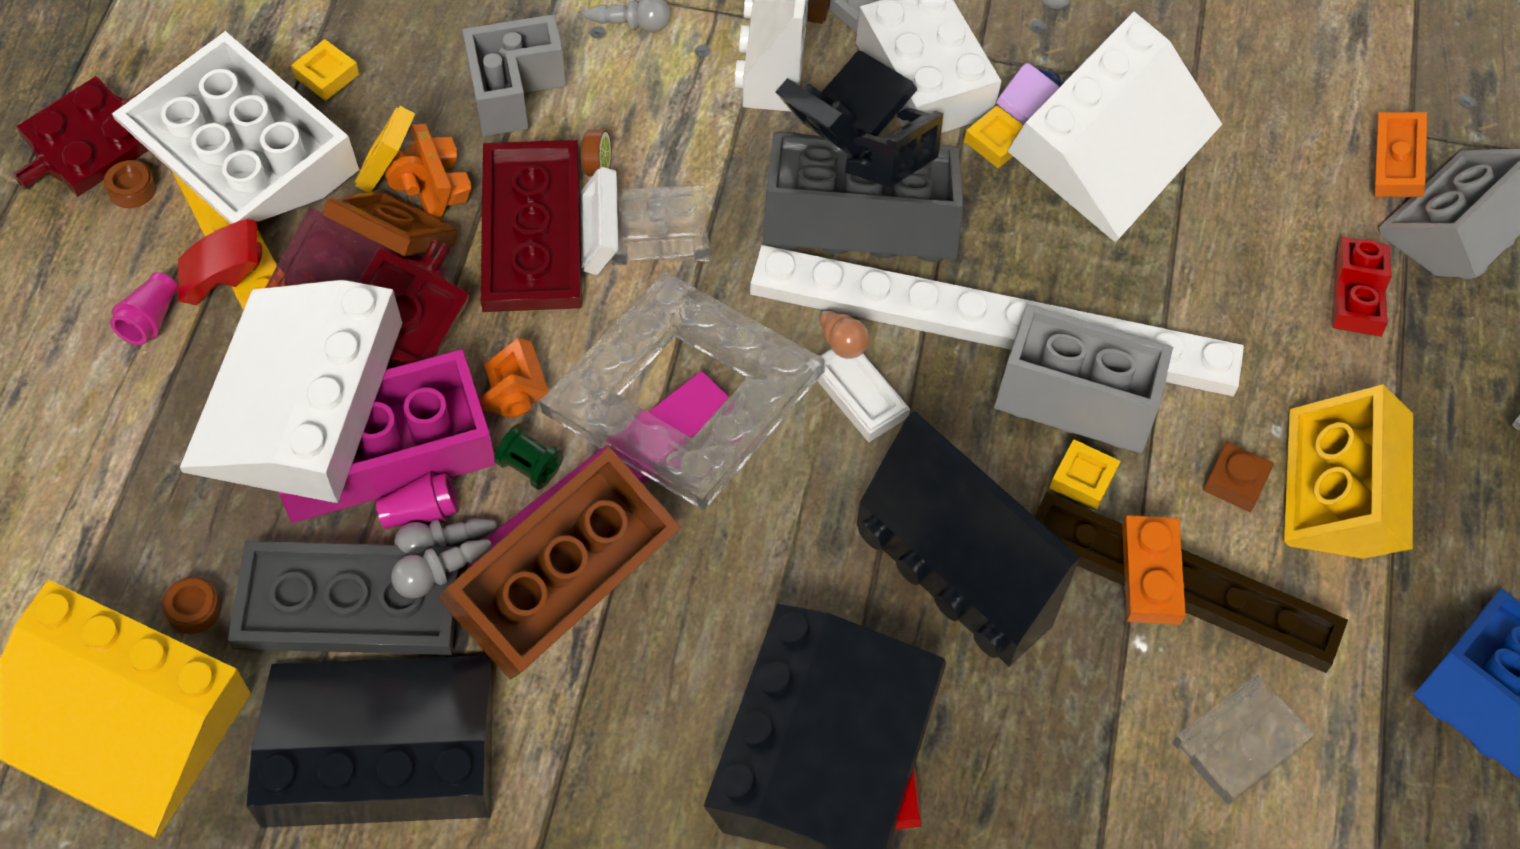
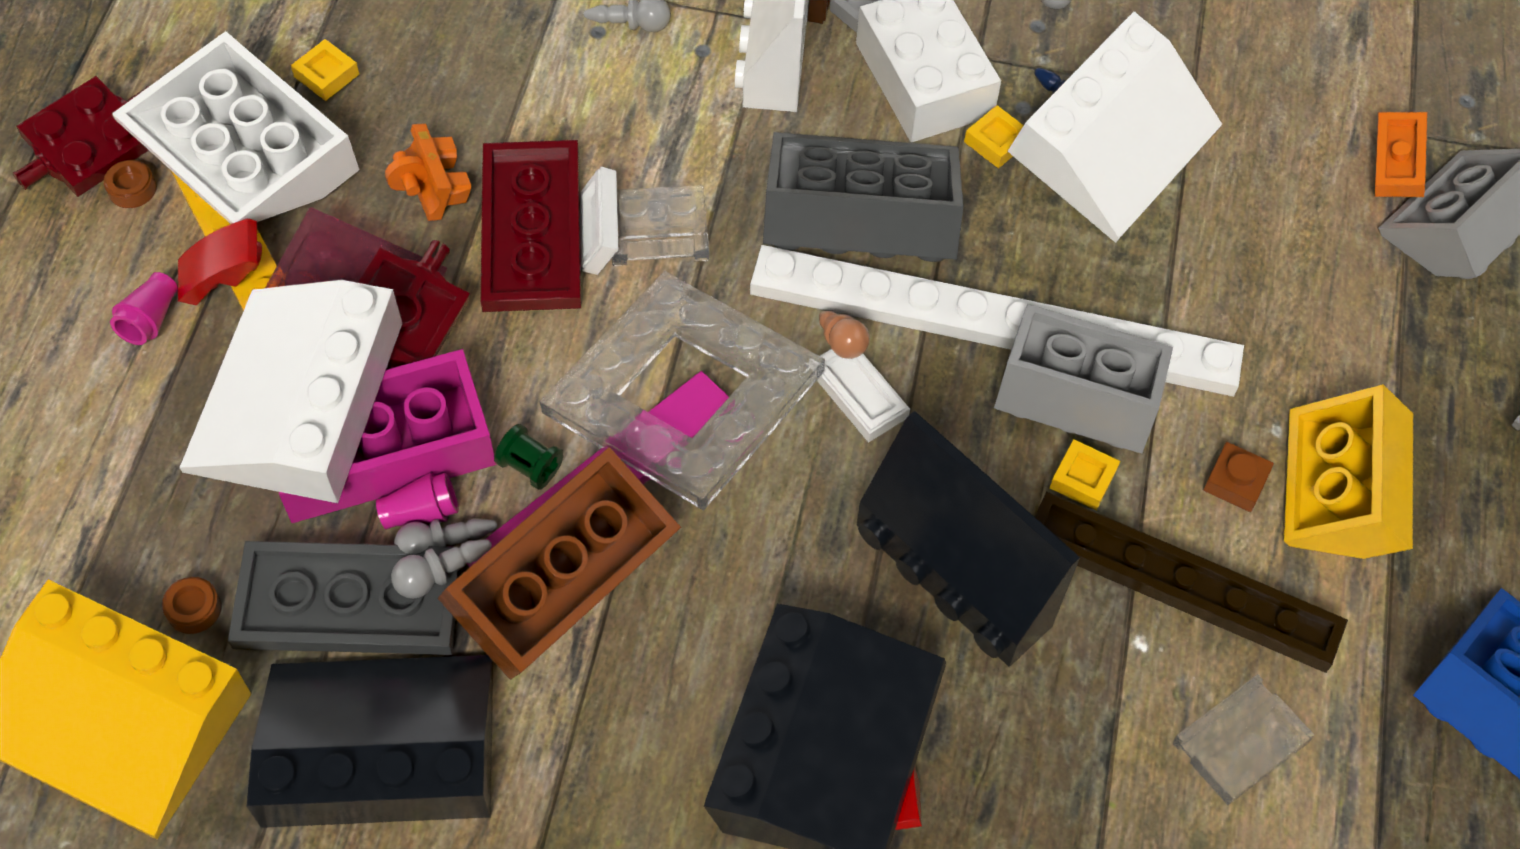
(384, 149): yellow tile -> none
(389, 221): dark orange tile -> none
(507, 63): light grey brick -> none
(514, 380): orange bracket -> none
(595, 151): dark orange tile -> none
(853, 104): black bracket -> none
(900, 152): black hinge -> none
(1026, 92): lavender slope -> none
(1153, 570): orange plate -> none
(1361, 286): red slope -> none

